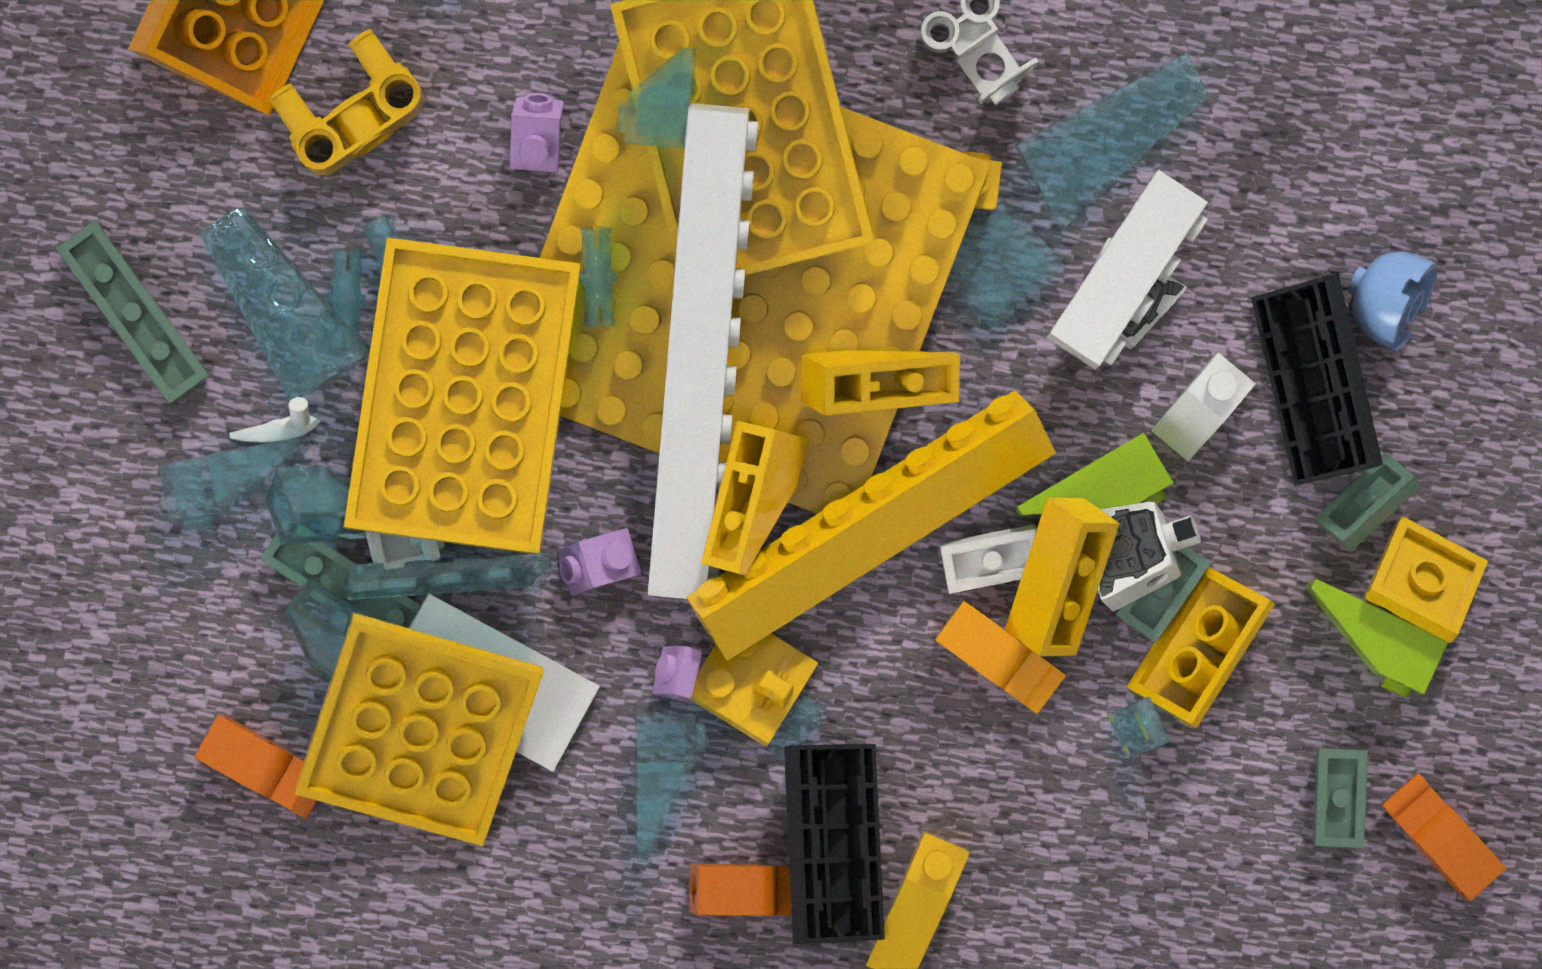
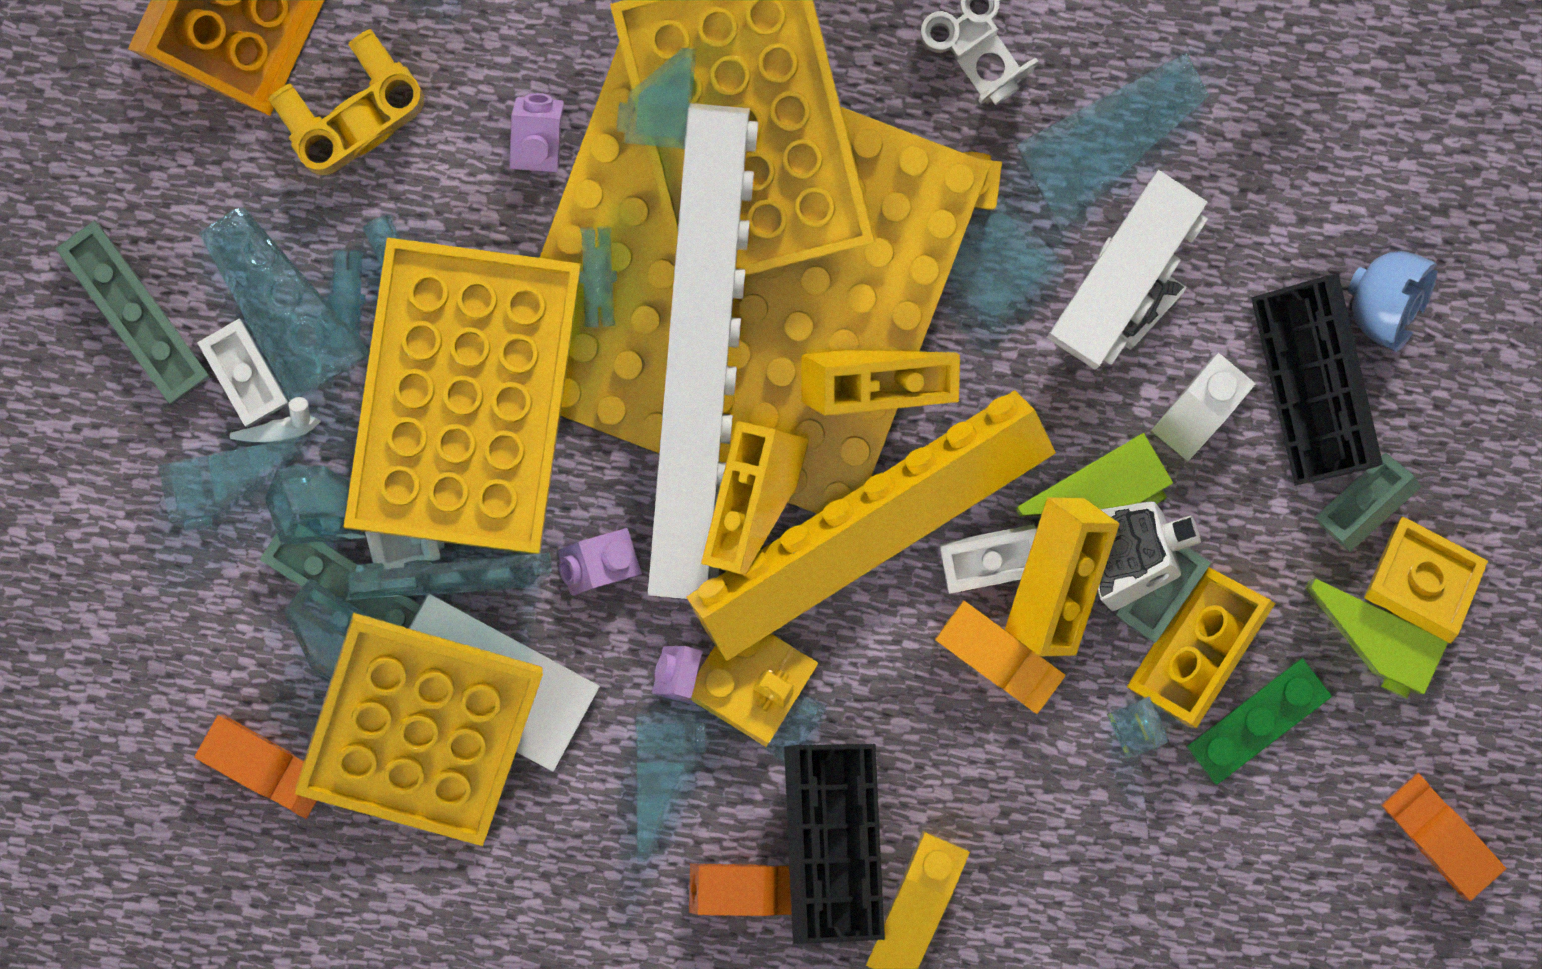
(243, 373): none -> white plate
(1258, 721): none -> green plate
(1340, 798): sand green plate -> none

